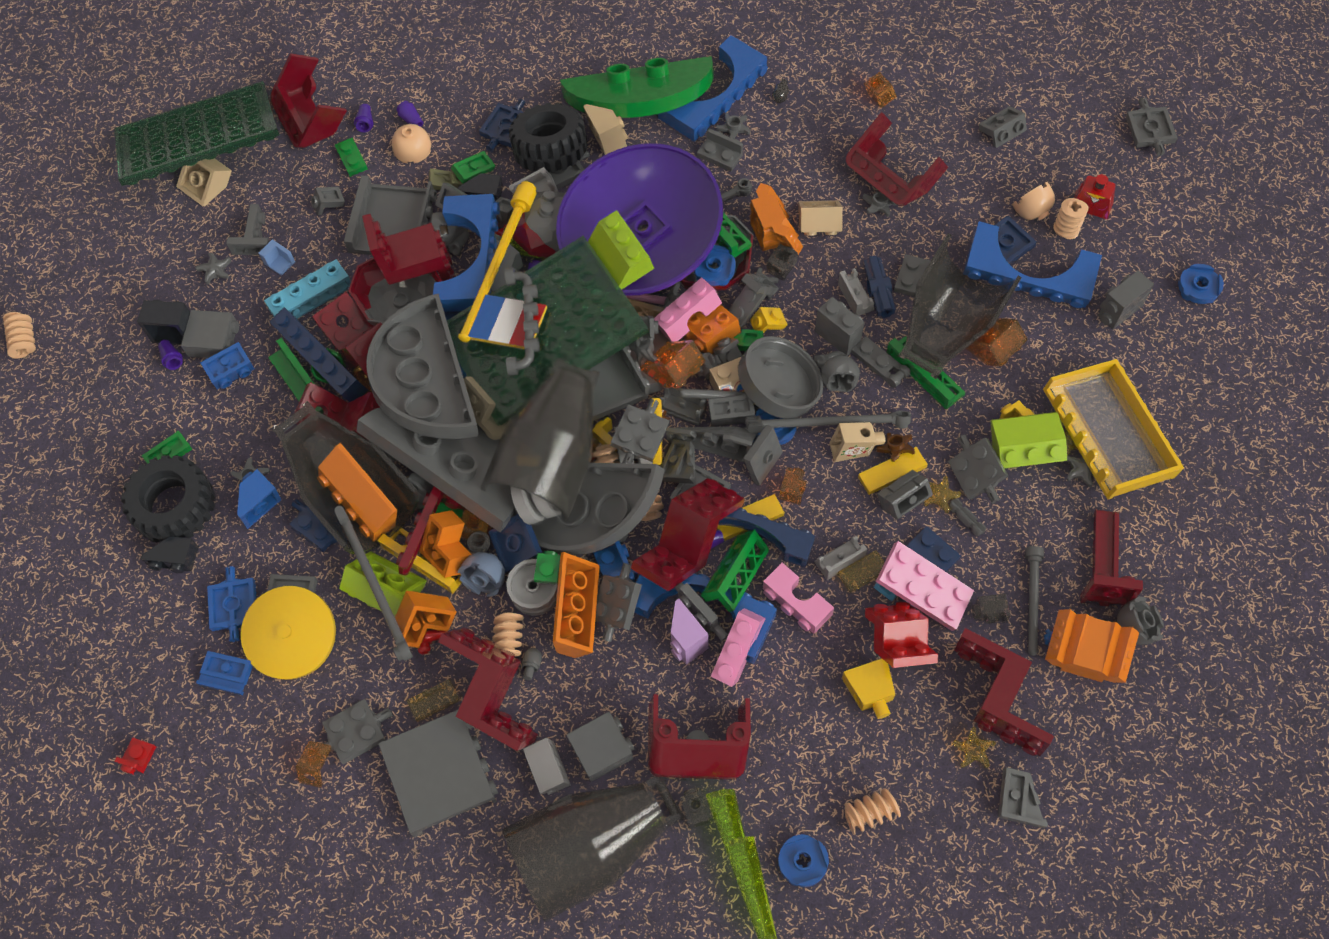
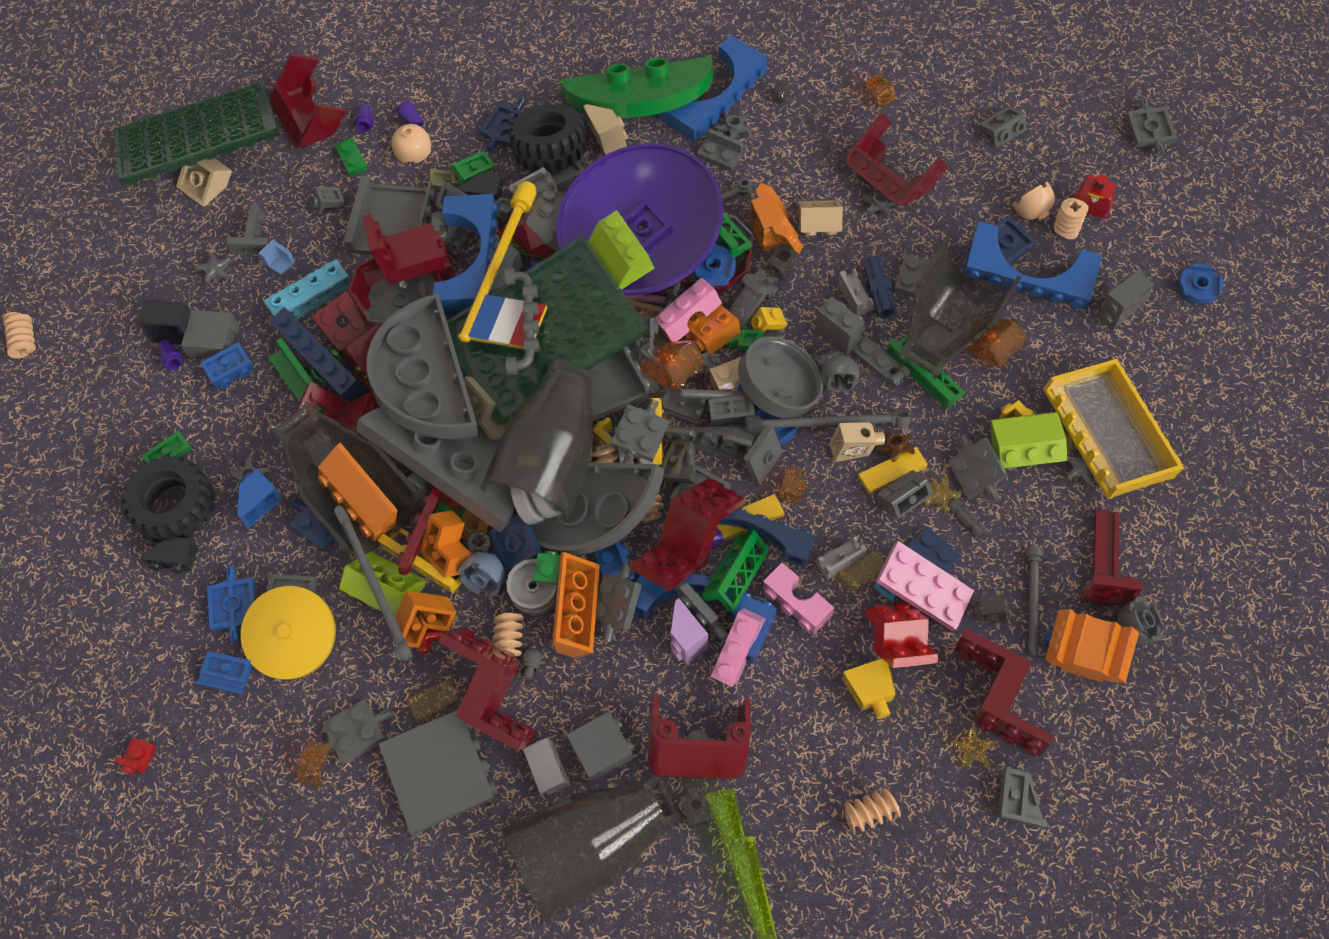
(727, 350): dark grey bracket -> none
(795, 873): blue plate -> none

